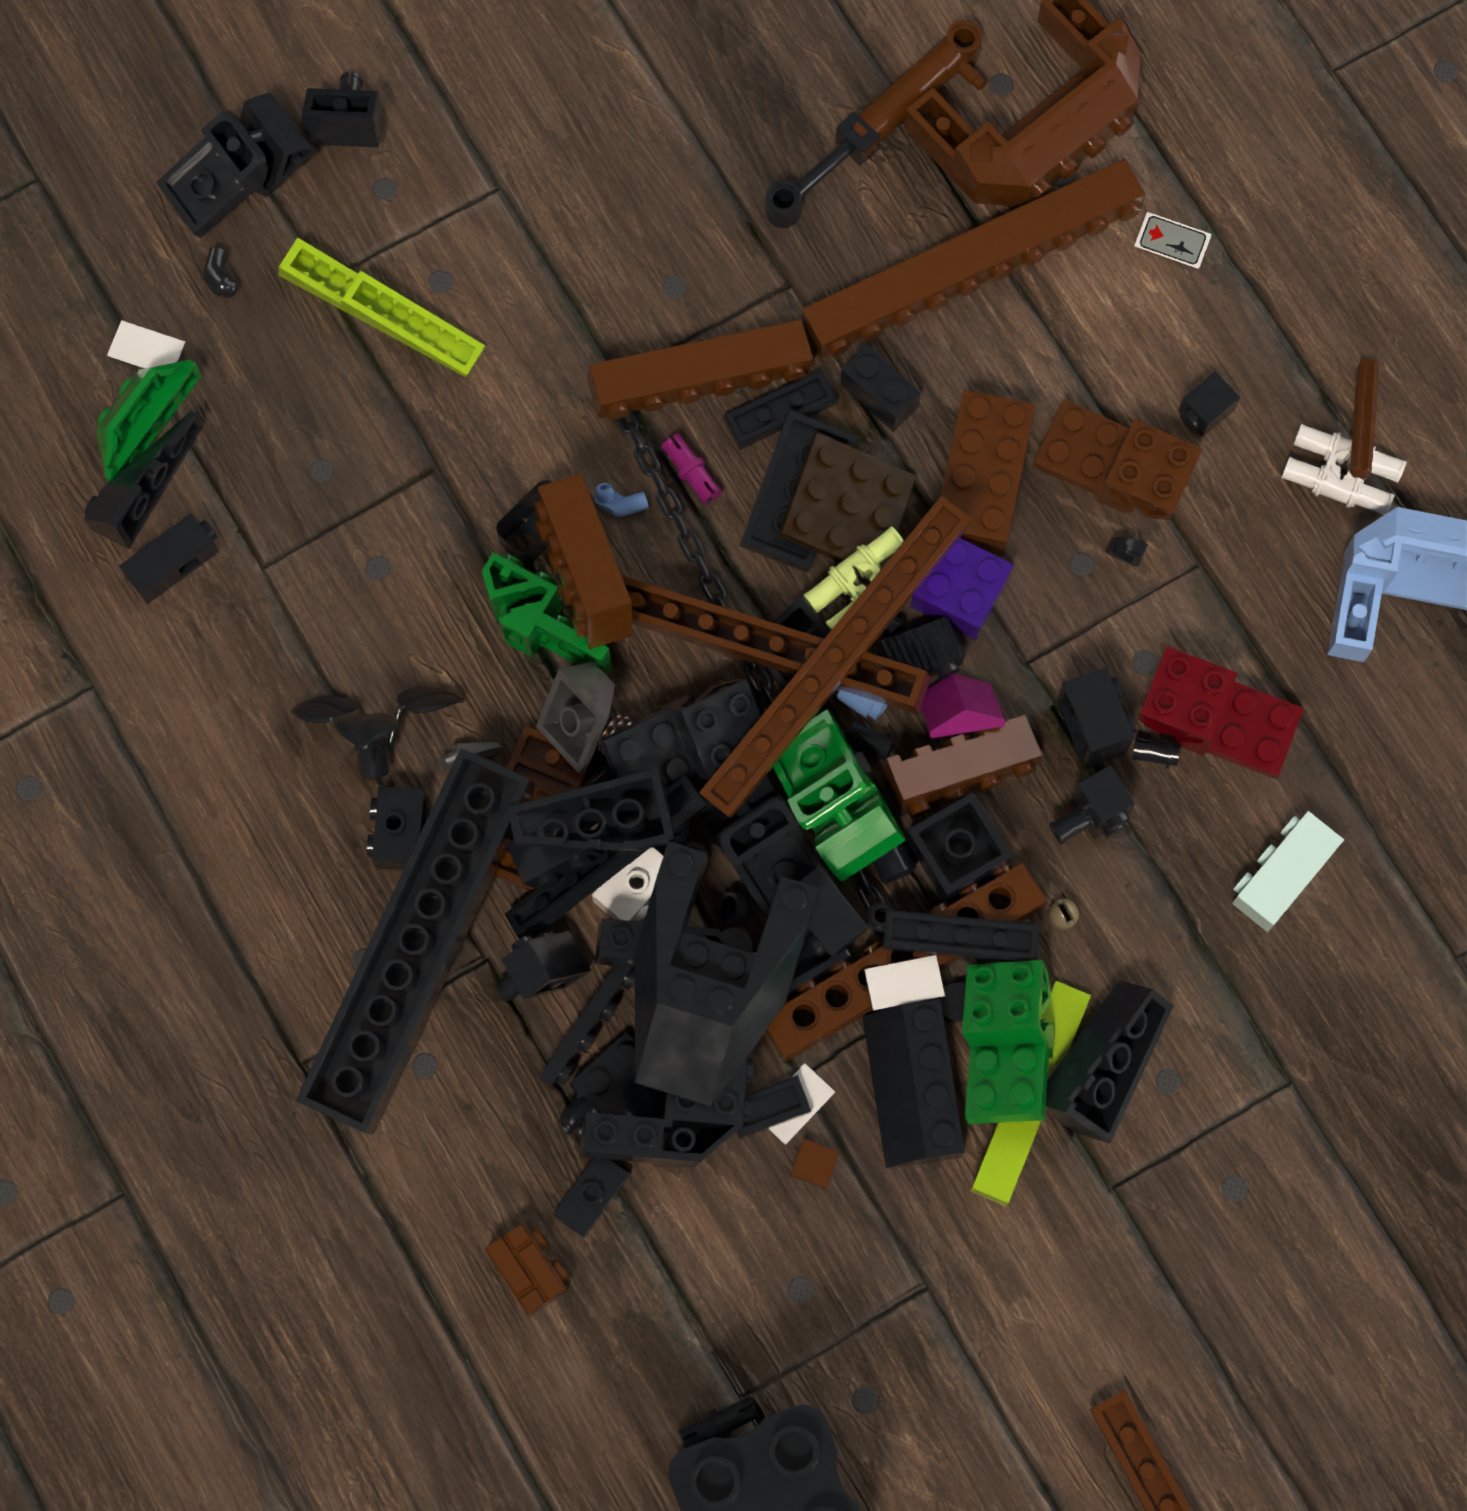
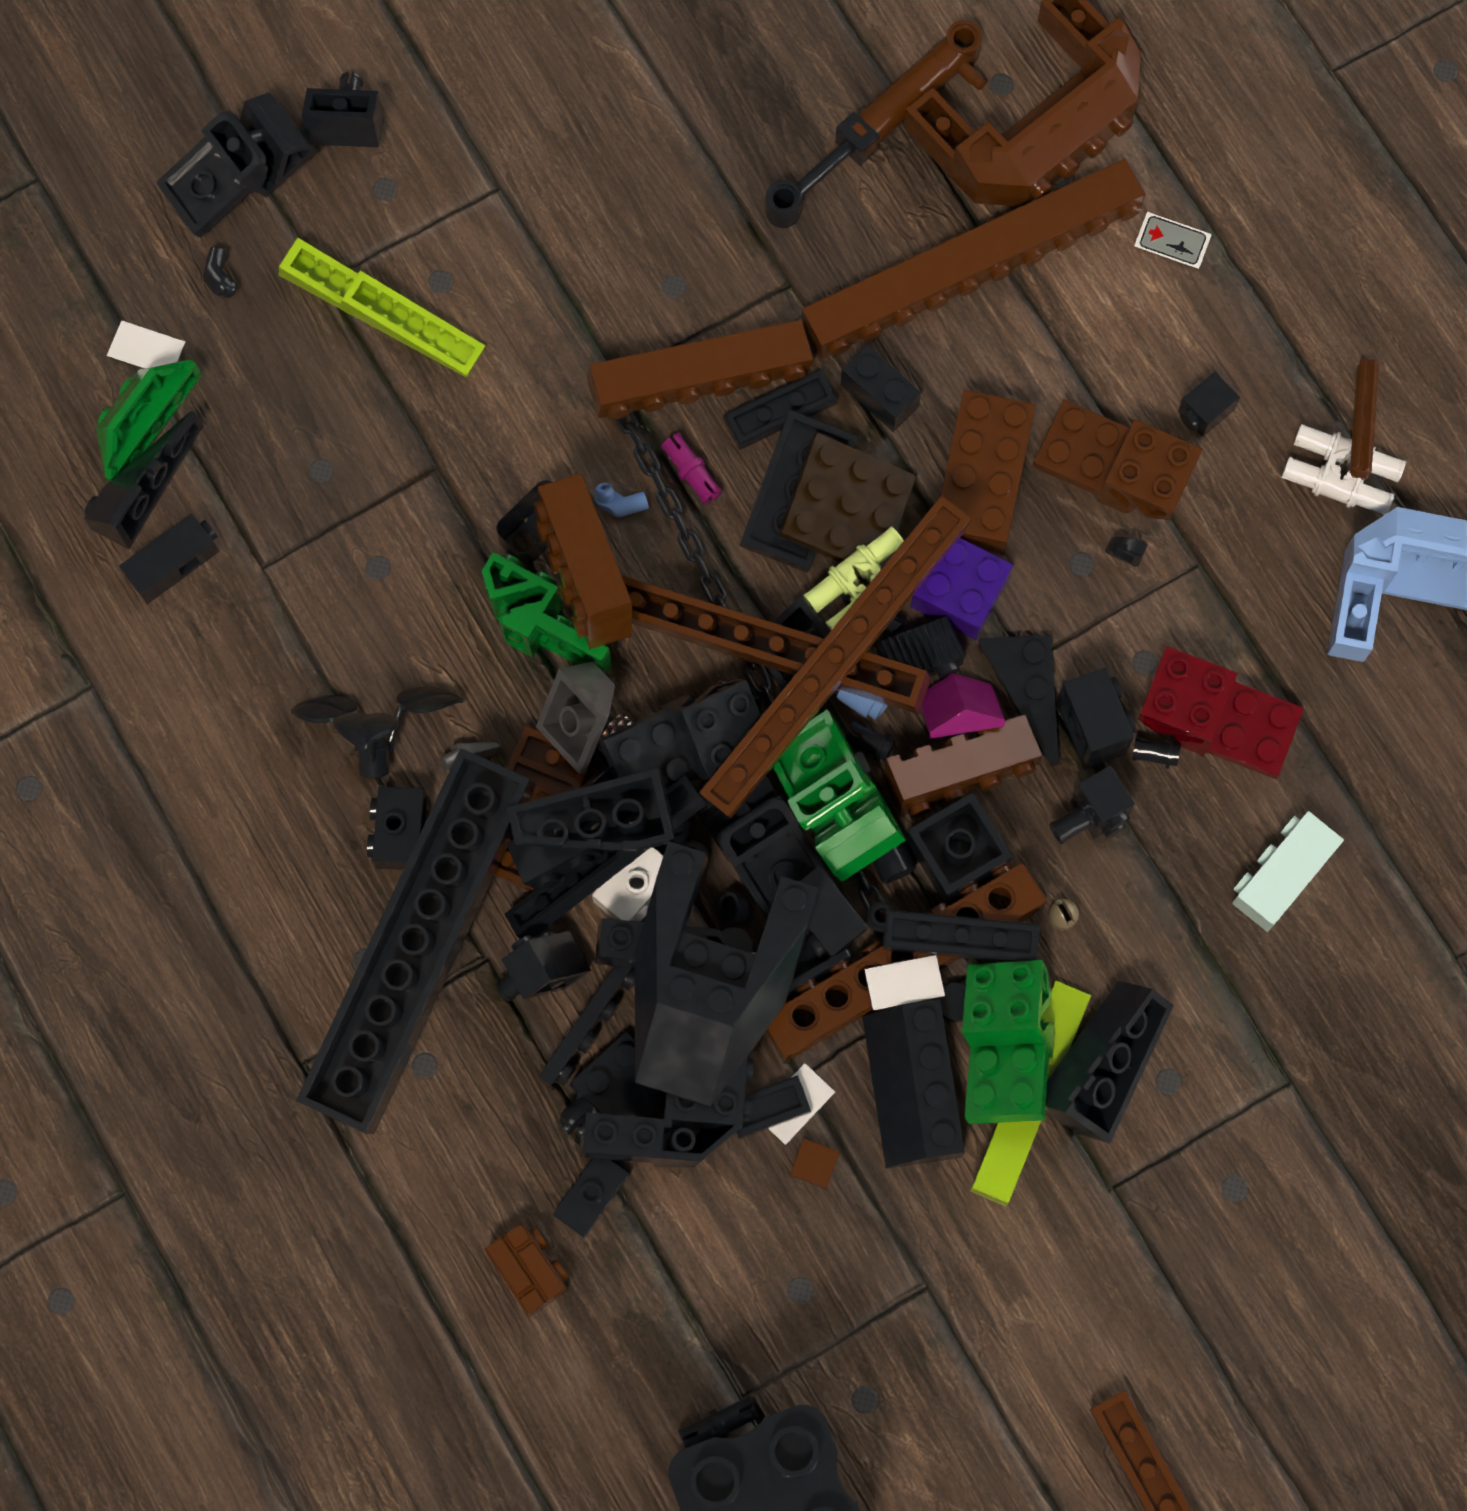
(1026, 673): none -> black wing

